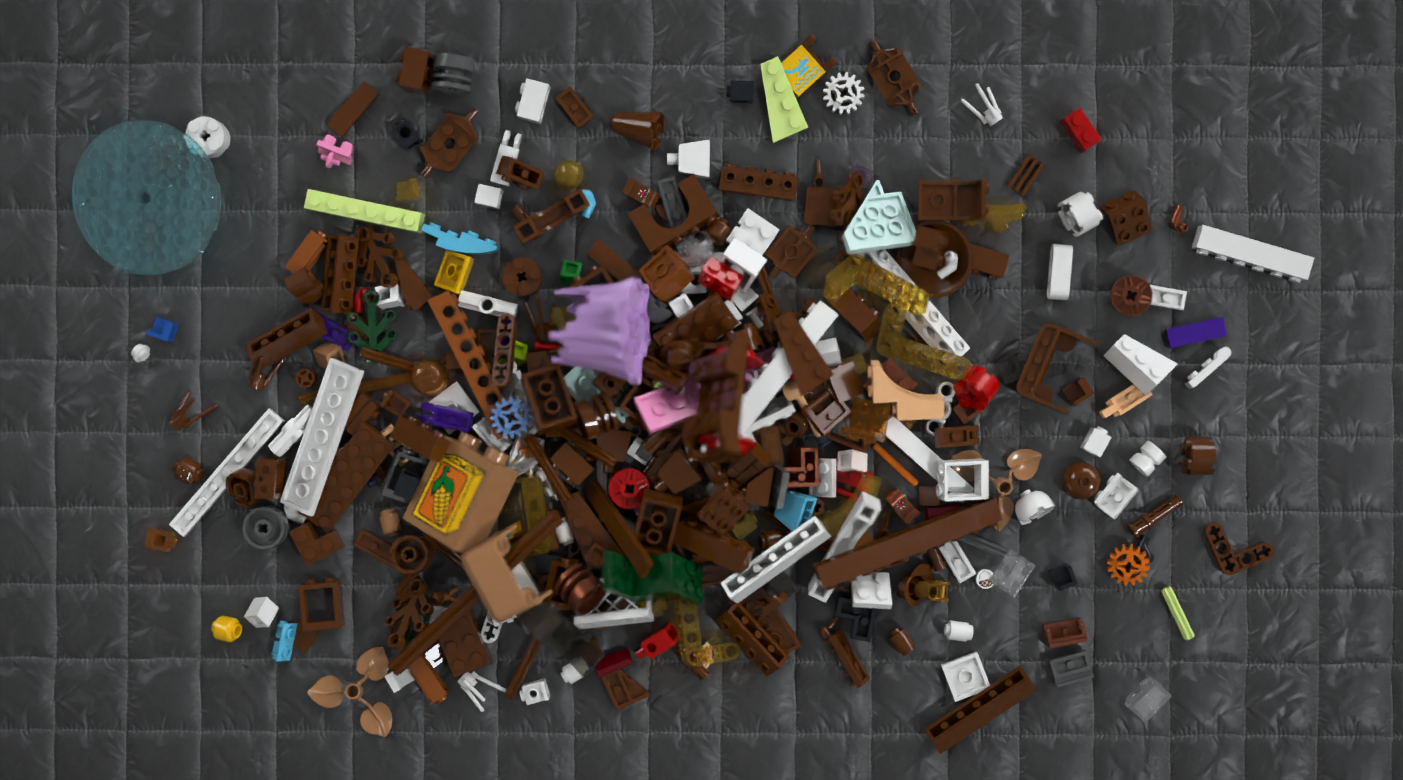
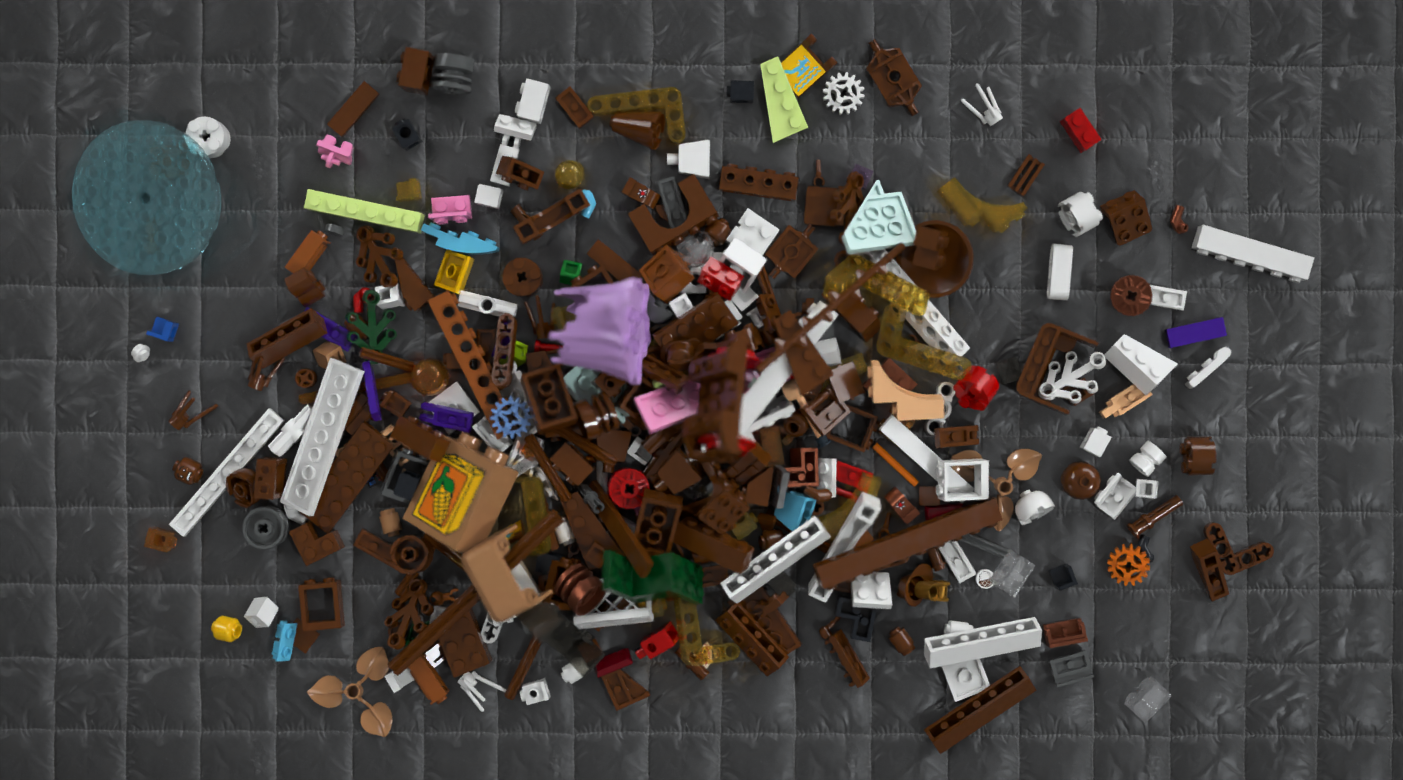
(334, 230): none -> dark grey tile
(340, 274): reddish brown brick -> none
(371, 391): none -> dark purple tile
(451, 208): none -> bright pink bracket
(454, 128): reddish brown plate -> none
(515, 127): none -> white plate
(591, 498): none -> dark grey axle
(644, 105): none -> clear yellow beam
(766, 521): none -> reddish brown tile
(819, 495): none -> reddish brown arm
(826, 314): none -> reddish brown plant
(852, 460): white panel -> none
(867, 421): clear orange bracket -> none
(950, 264): white arm -> none
(952, 200): reddish brown bracket -> none
(964, 414): copper panel -> none
(982, 642): none -> white brick
(989, 262): reddish brown brick -> none
(1070, 379): none -> white plant
(1146, 488): none -> white leg
(1177, 613): yellowish green axle -> none
(1210, 569): none -> reddish brown slope

